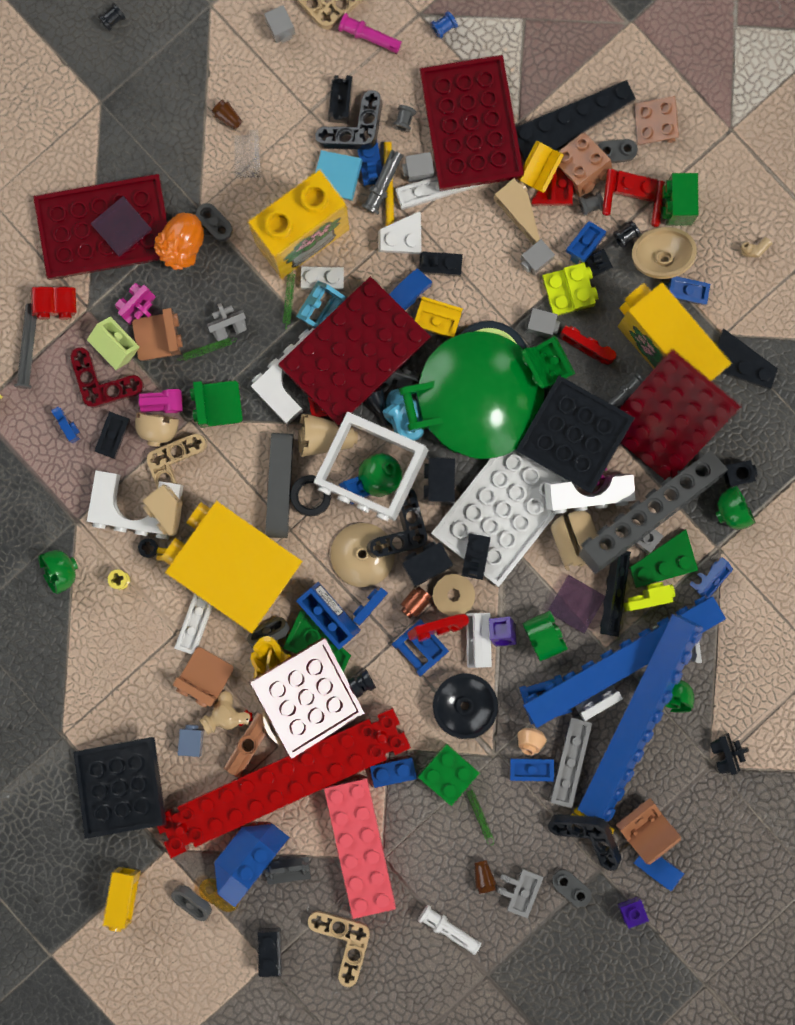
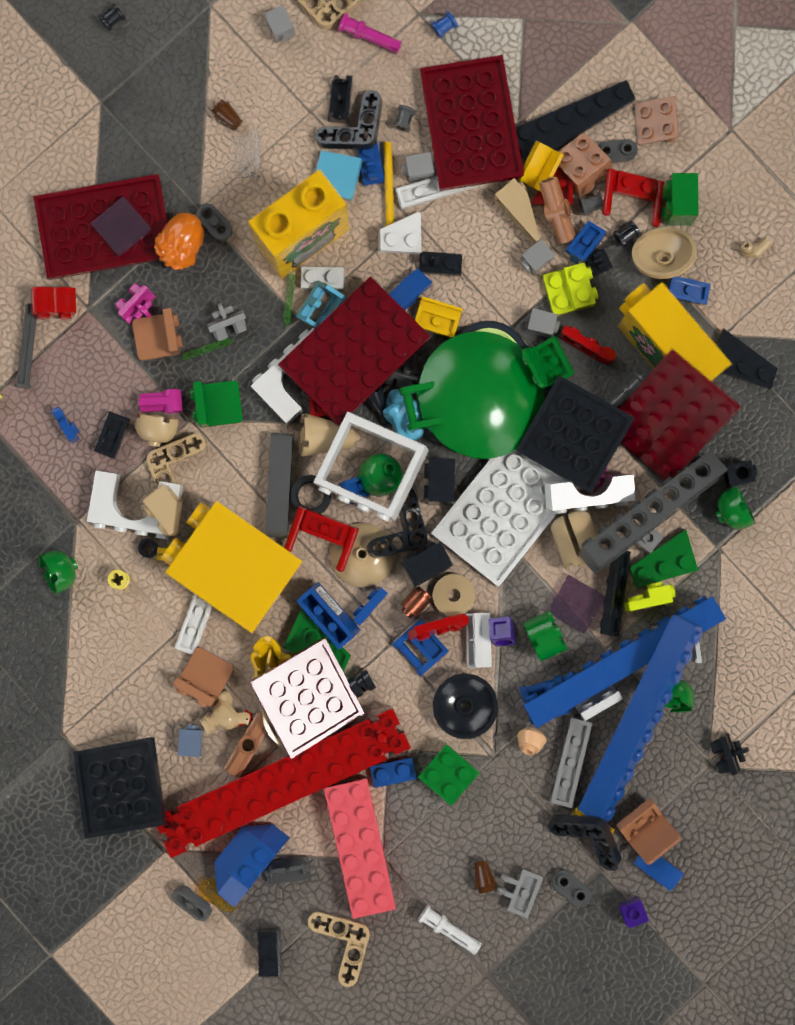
(101, 390): dark red beam -> none
(113, 343): yellowish green brick -> none
(121, 898): yellow window -> none
(275, 628): dark grey plate -> none
(324, 528): none -> red plate
(378, 192): dark grey pin -> none
(476, 556): black plate -> none
(483, 820): bright green piece -> none
(531, 769): blue plate -> none
(557, 210): none -> nougat piece
(718, 573): blue plate -> none

